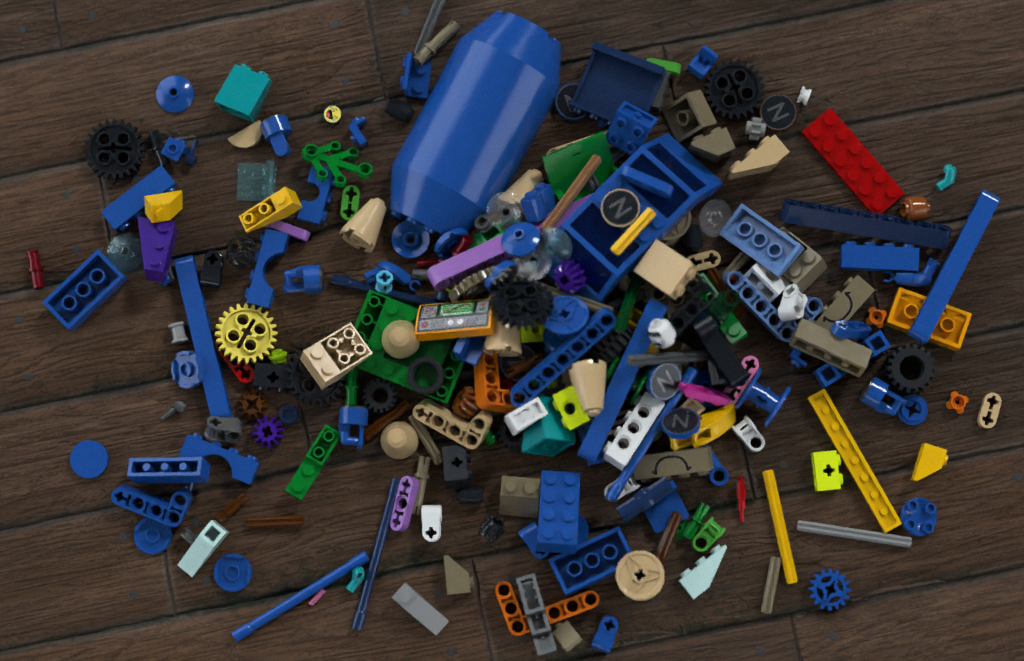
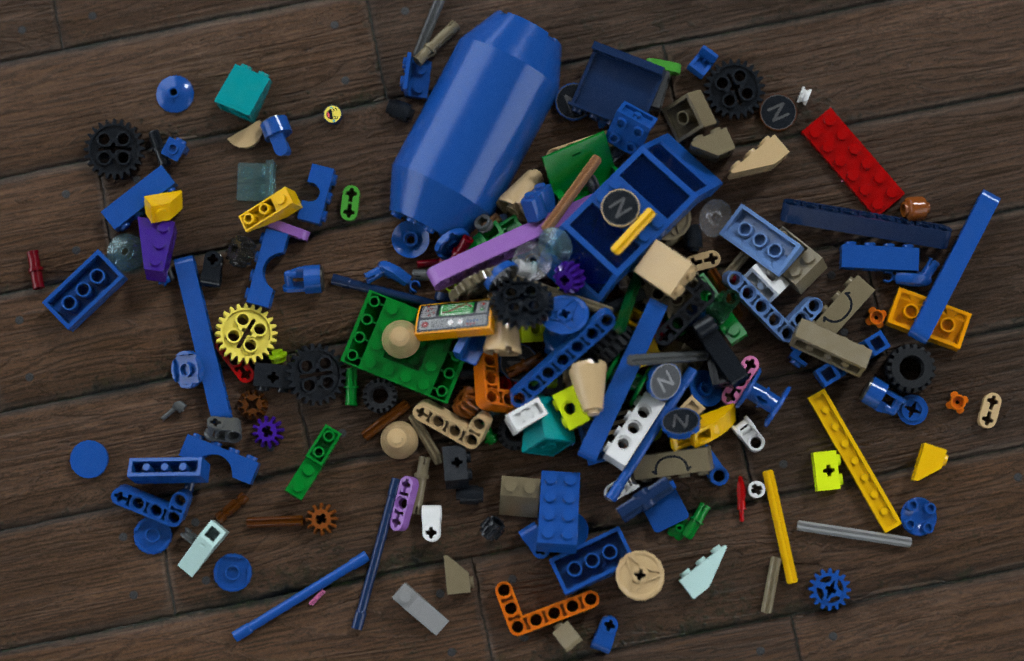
(178, 332): light grey bush -> none
(190, 159): dark blue hand -> none
(288, 414): dark blue tile -> none
(315, 154): green plant -> none
(319, 512): none -> dark orange gear
(335, 355): tan slope -> none
(355, 416): blue piece -> none
(357, 136): blue bracket -> none
(358, 576): teal arm -> none
(365, 225): tan cone -> none
(387, 281): medium azure bush -> none
(428, 361): black tyre -> none
(498, 203): clear dish -> none
(521, 245): blue dish -> none
(536, 615): dark grey slope -> none
(646, 182): blue beam -> none
(661, 333): white head -> none
(668, 536): reddish brown axle -> none
(703, 394): dark pink hinge -> none
(708, 534): bright green piece -> none
(755, 129): light grey gear -> none
(755, 495): none -> white bush
(792, 303): white piece -> none
(850, 329): blue beam -> none
(949, 178): teal arm -> none

